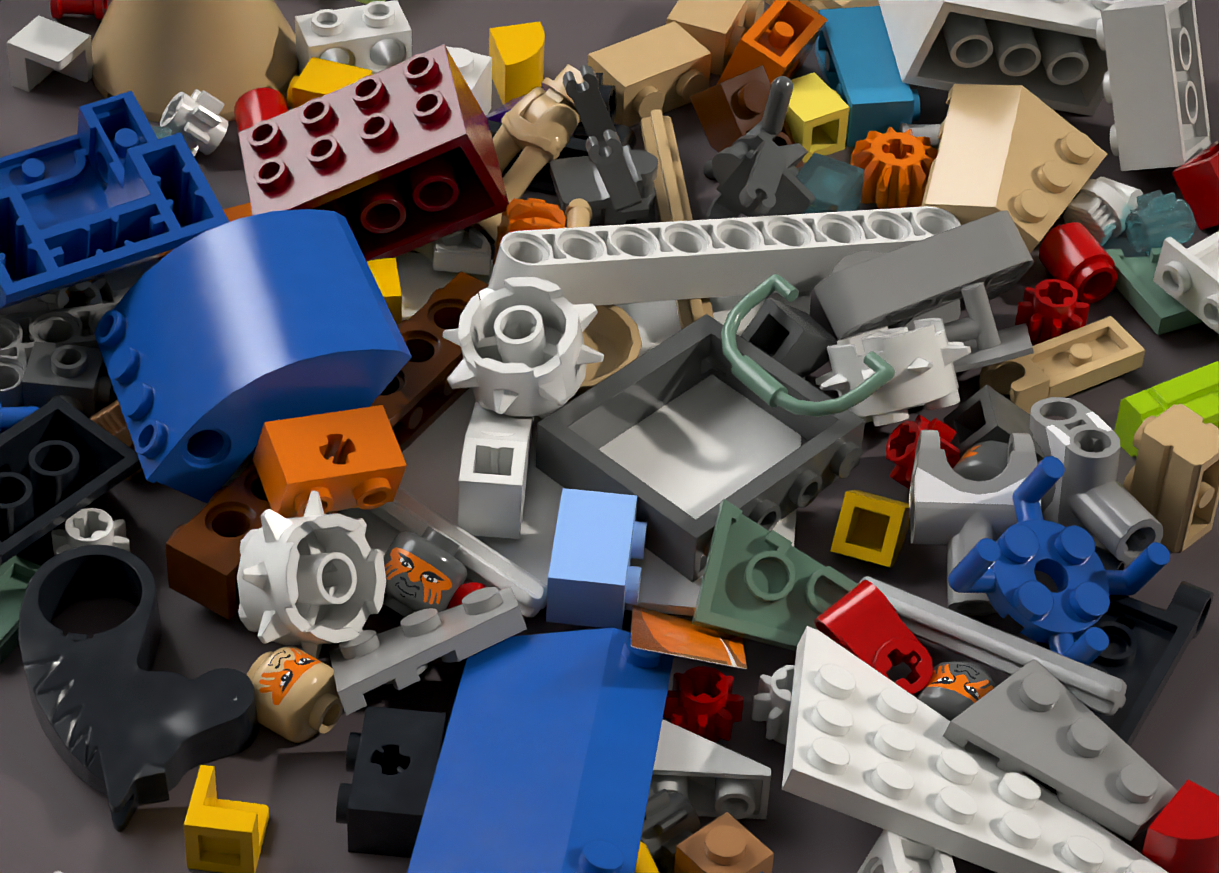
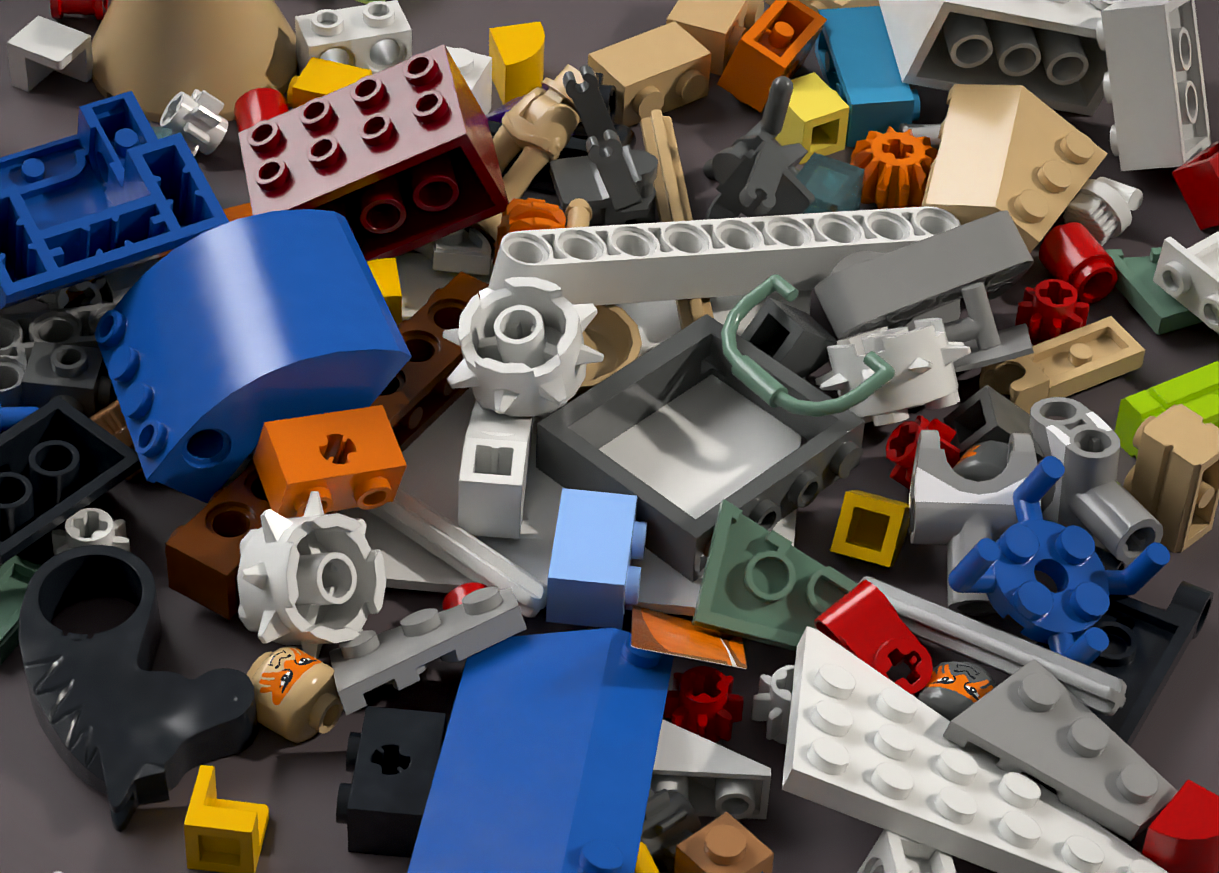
(421, 572): dark grey head -> none
(736, 108): reddish brown slope -> none
(1158, 219): clear light blue gear -> none

